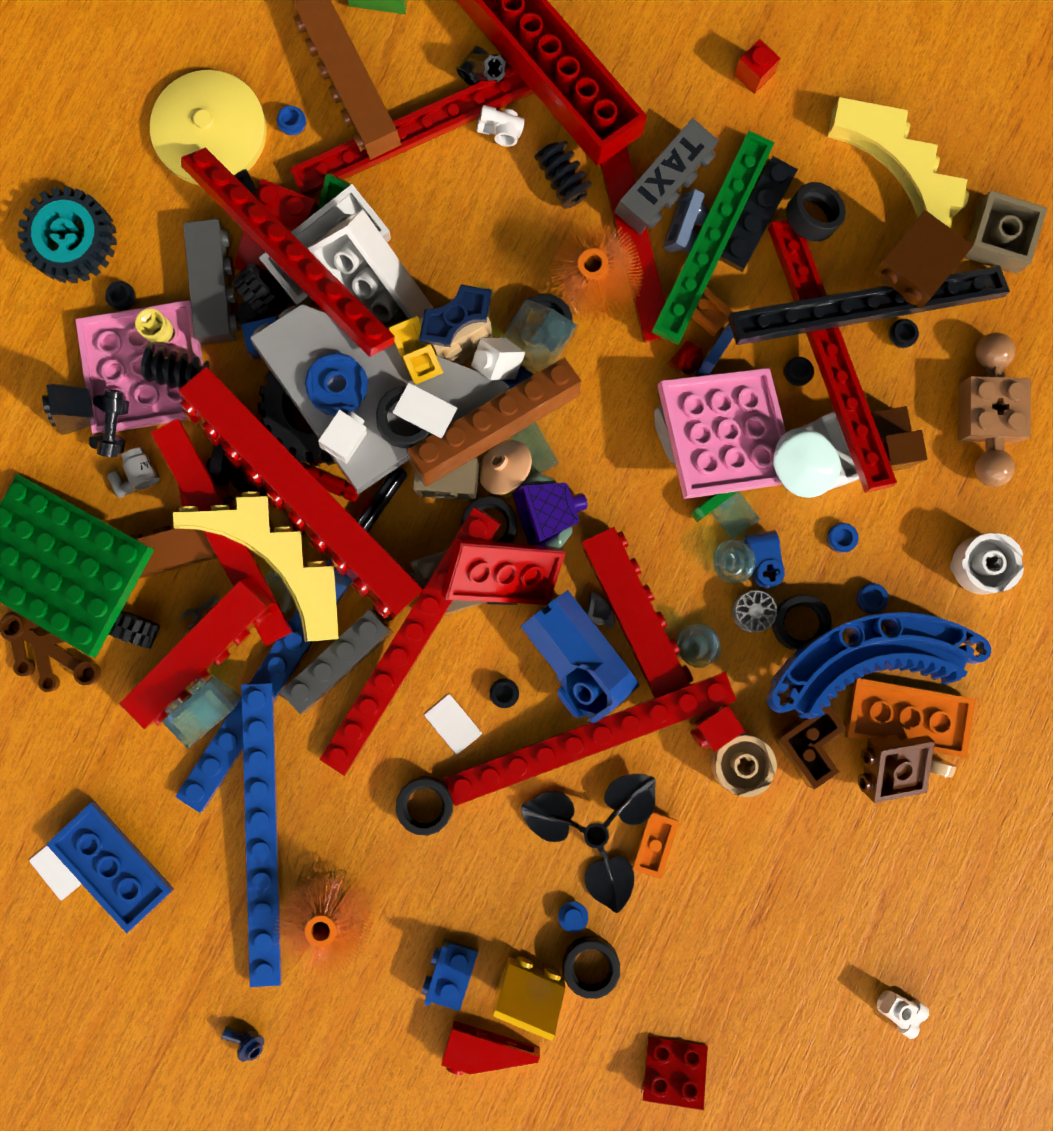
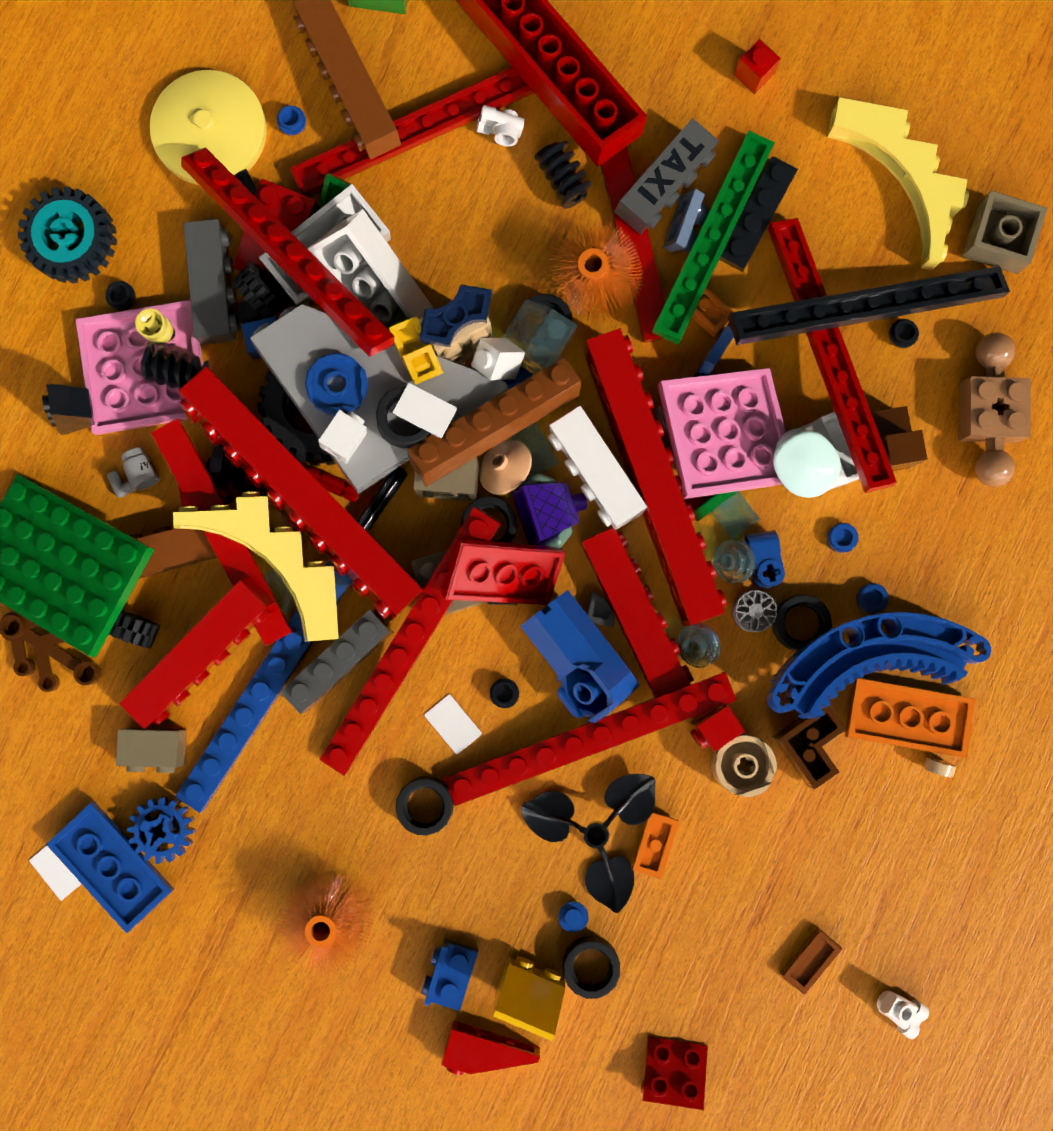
(112, 404): black piece -> none
(151, 748): none -> dark tan brick
(154, 841): none -> blue gear
(196, 613): dark grey hand -> none
(200, 710): clear light blue slope -> none
(247, 1043): dark blue plate -> none
(261, 834): blue plate -> none
(481, 67): black piece -> none
(597, 468): none -> white slope
(653, 478): none -> red brick
(687, 358): red plate -> none
(799, 371): black plate -> none
(810, 960): none -> dark orange tile
(827, 200): black tyre -> none
(896, 767): reddish brown plate -> none
(922, 259): reddish brown brick -> none
(1004, 563): white brick -> none

